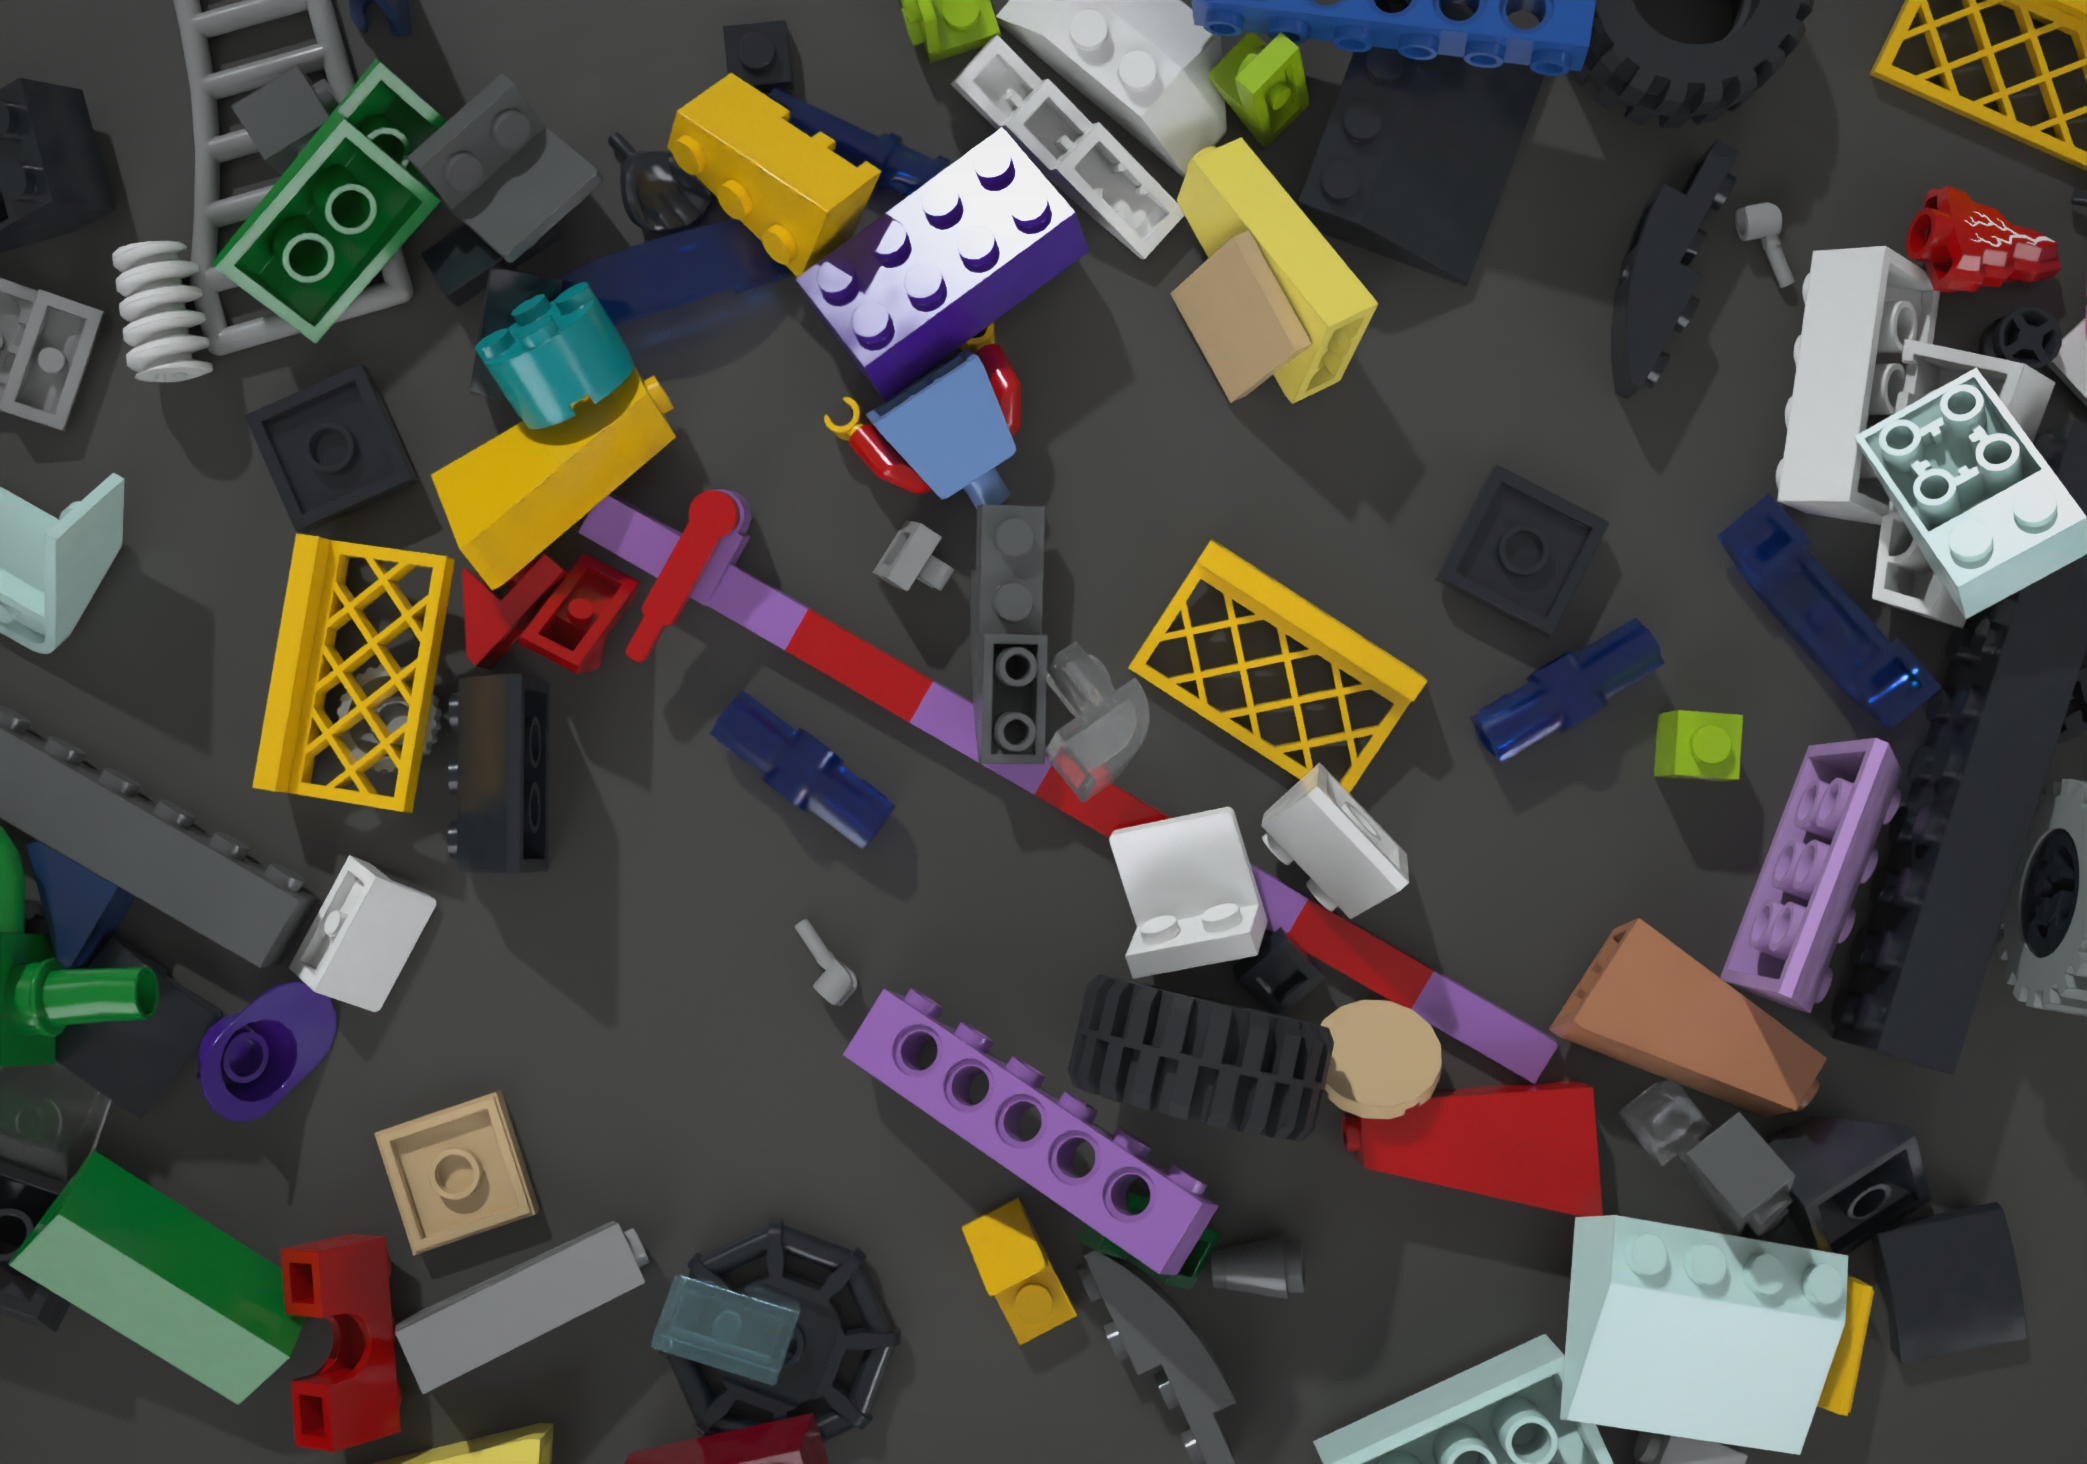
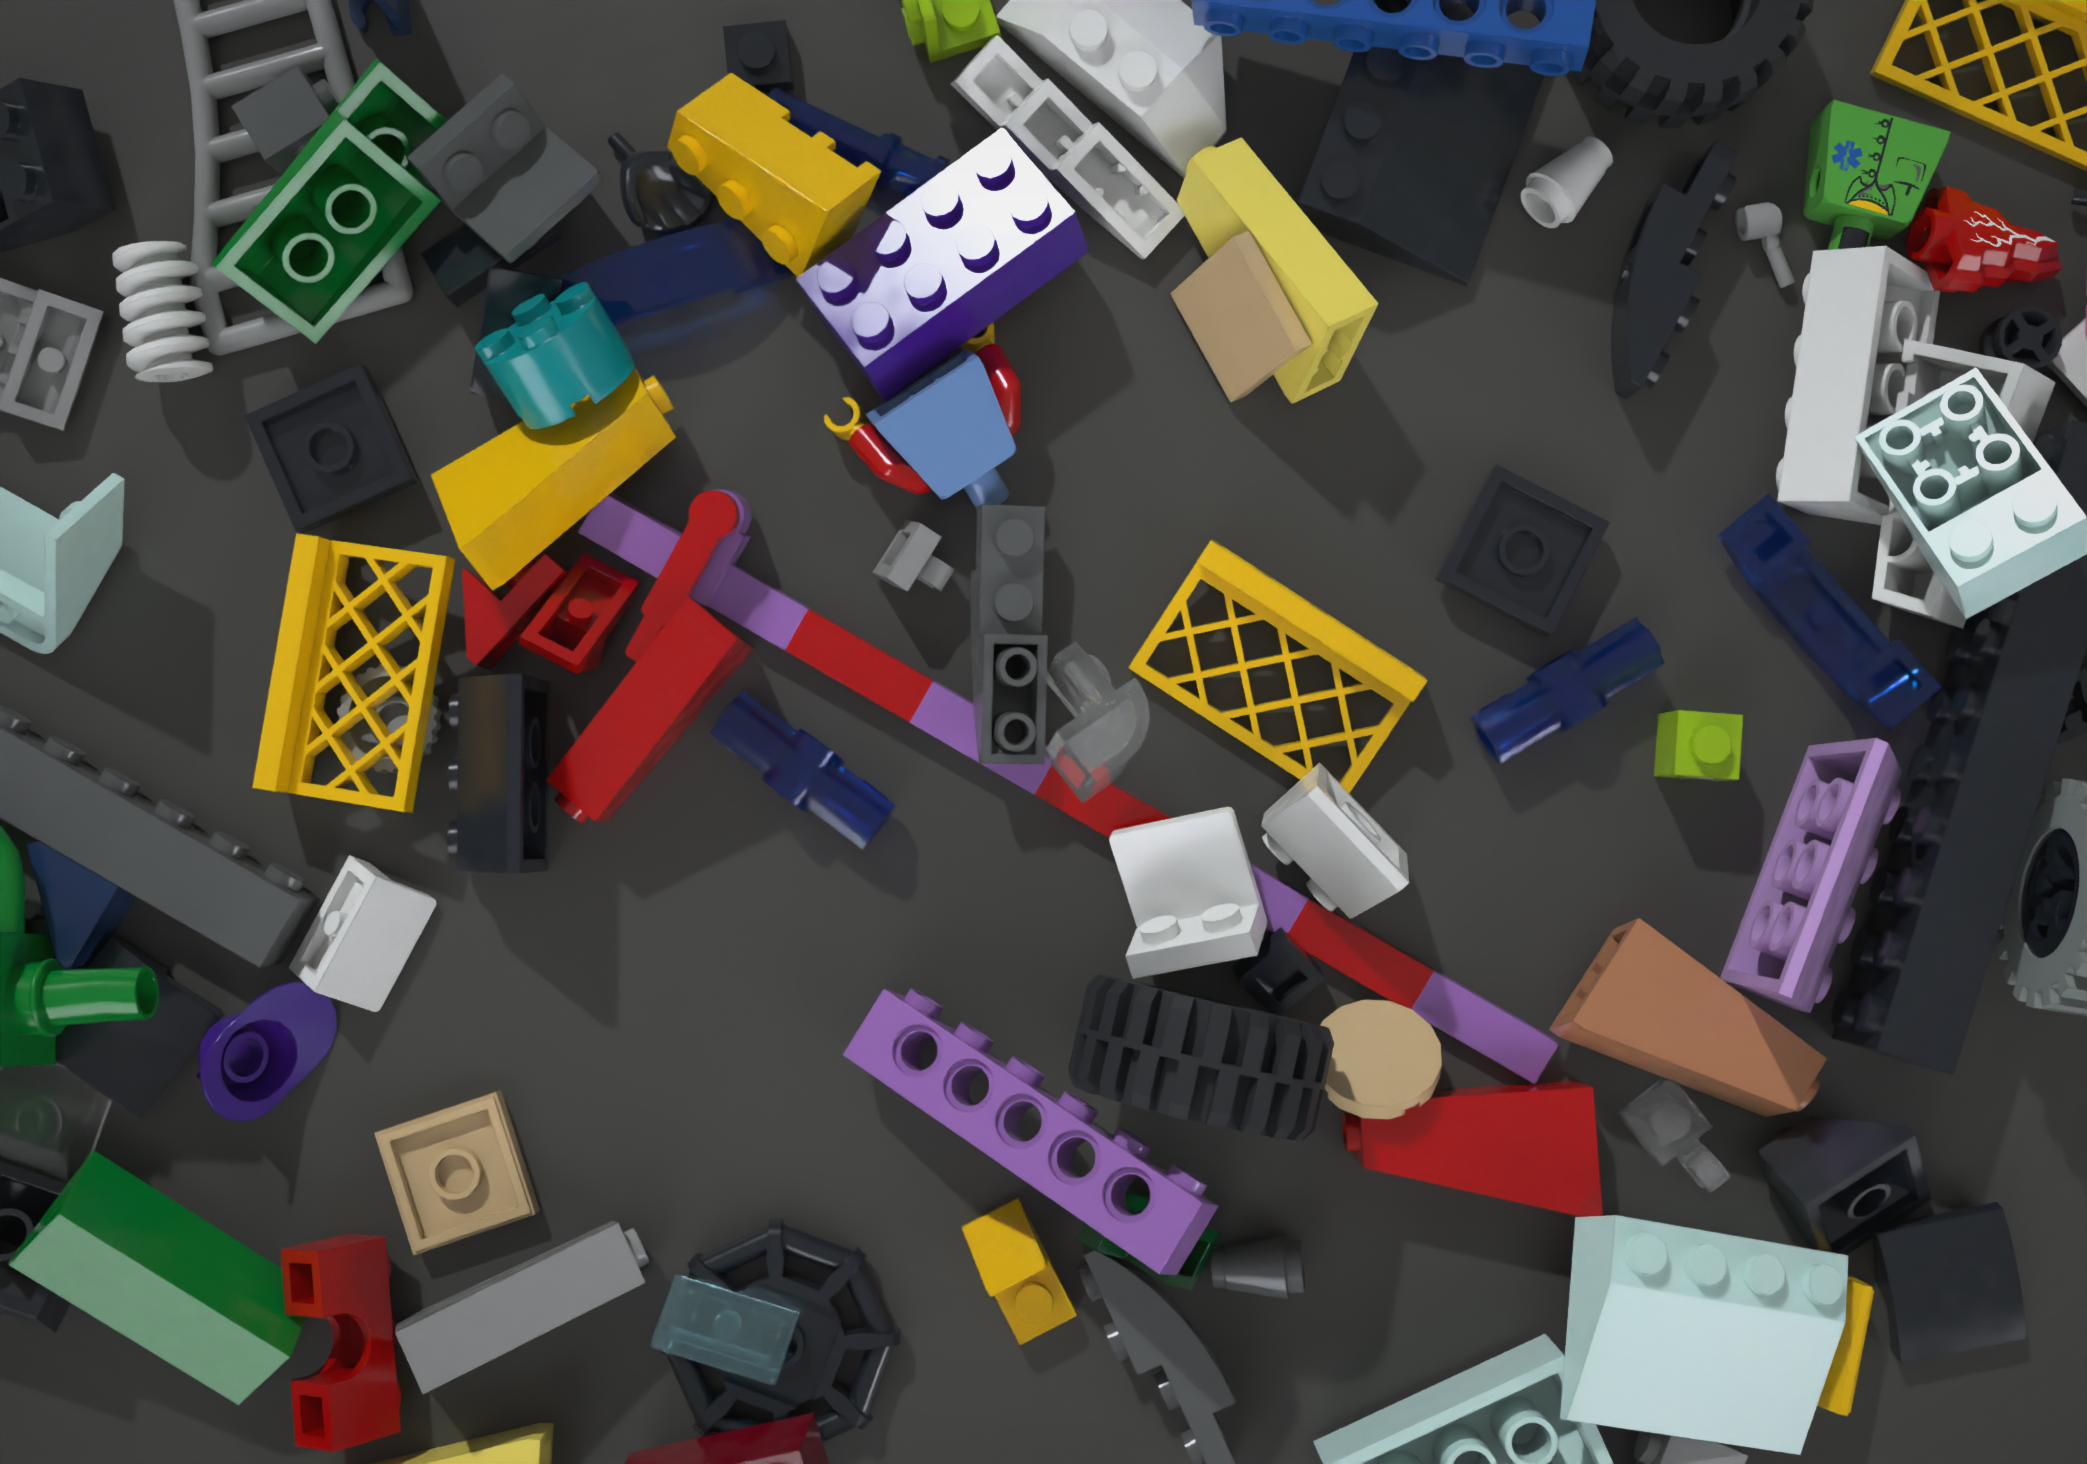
(648, 712): none -> red slope
(838, 980): light grey hand -> none
(1263, 84): lime slope -> none
(1564, 184): none -> white cone
(1741, 1179): dark grey slope -> none
(1867, 172): none -> bright green torso

